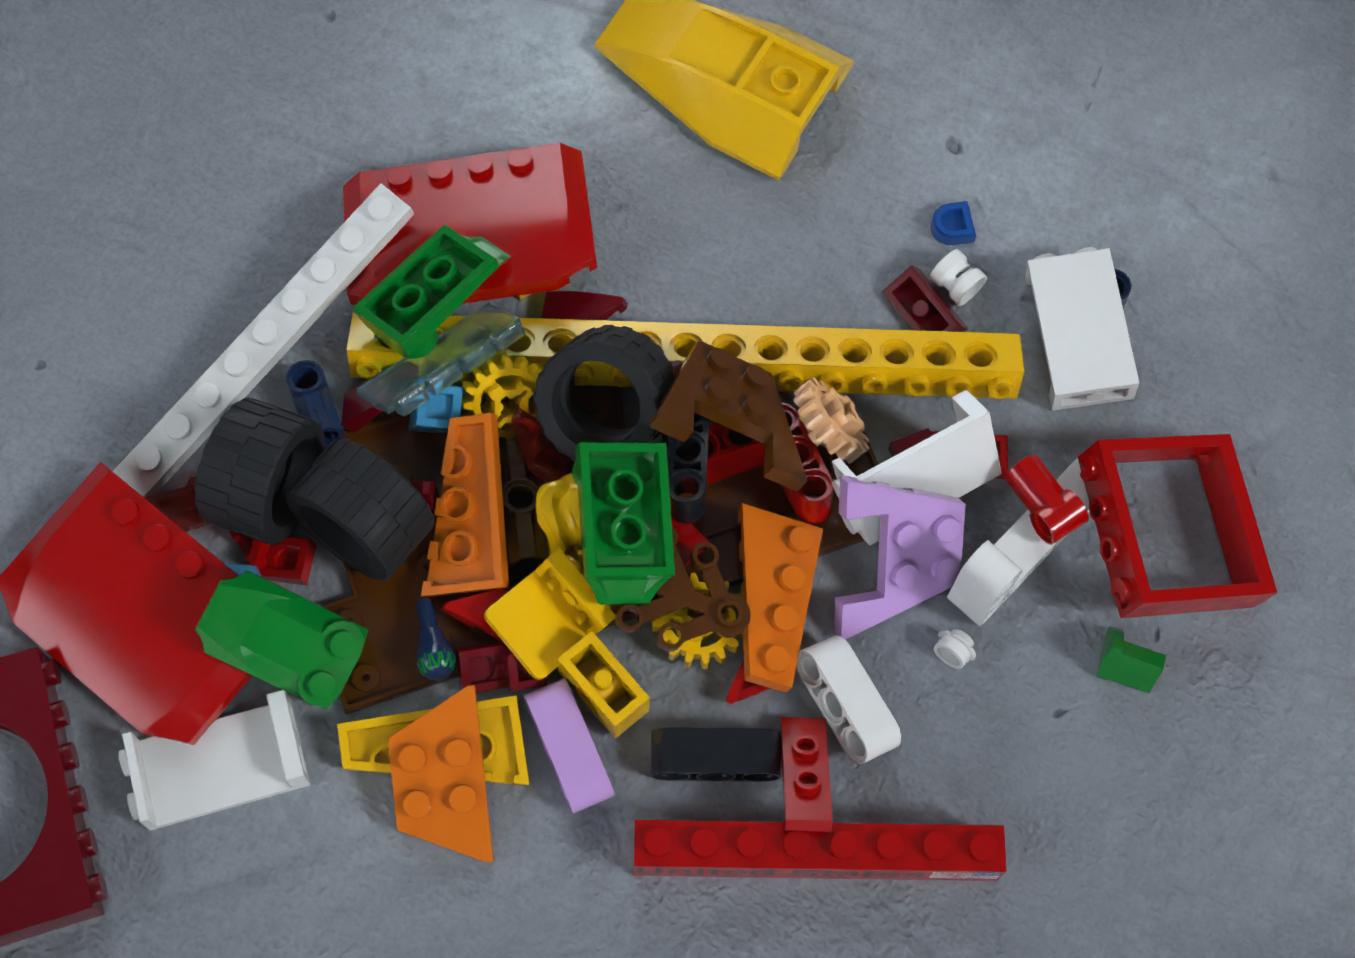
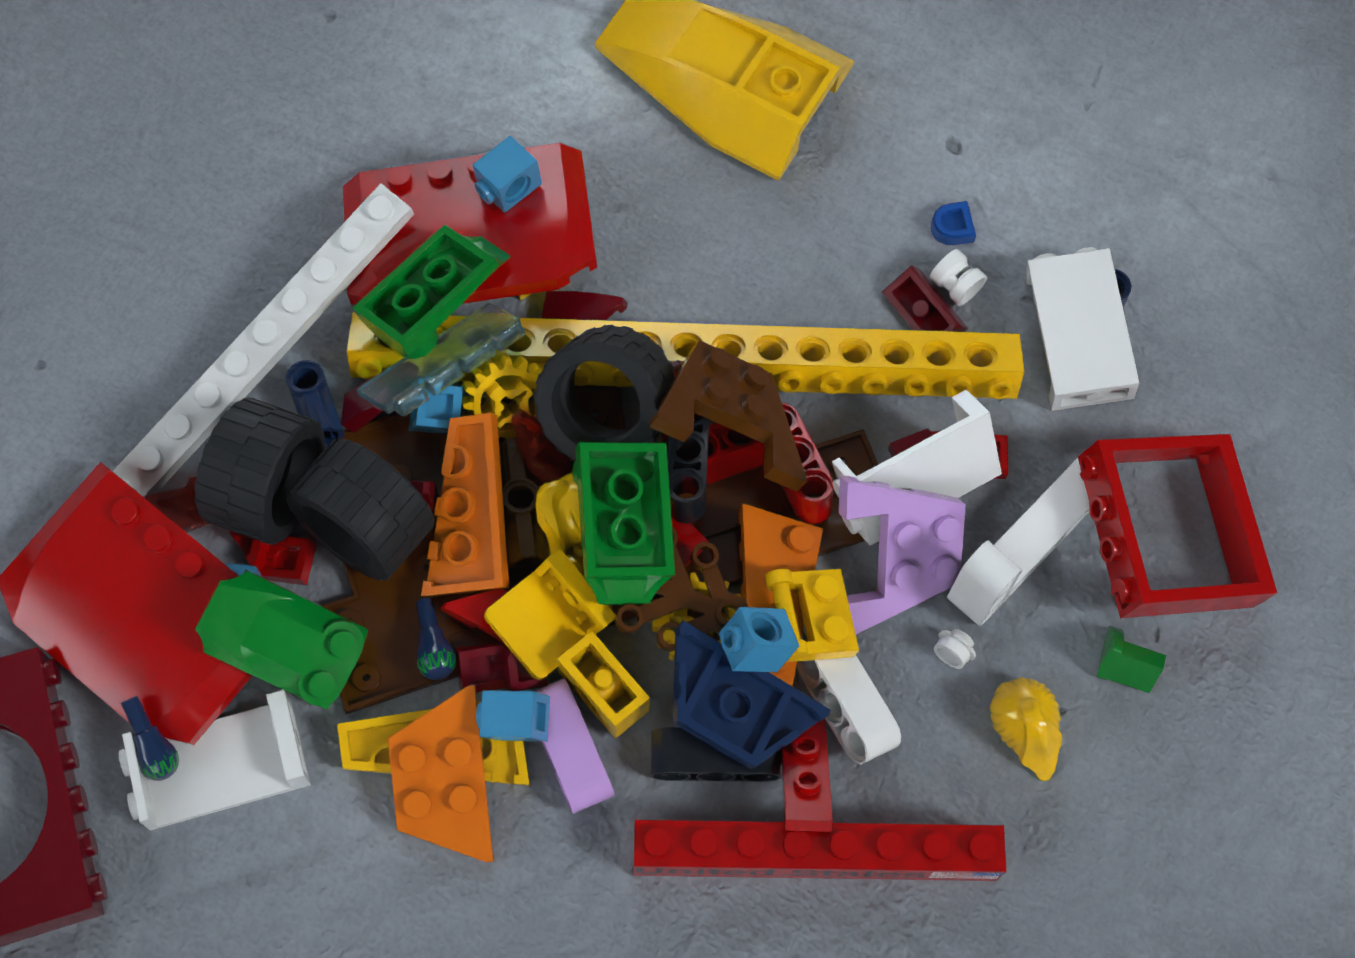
(154, 752): none -> dark blue piece
(506, 174): none -> dark azure brick
(513, 716): none -> dark azure brick
(735, 710): none -> dark blue wing
(758, 639): none -> dark azure brick
(823, 610): none -> yellow plate
(831, 420): light nougat gear -> none
(1028, 723): none -> yellow hair
(1051, 509): red piece -> none

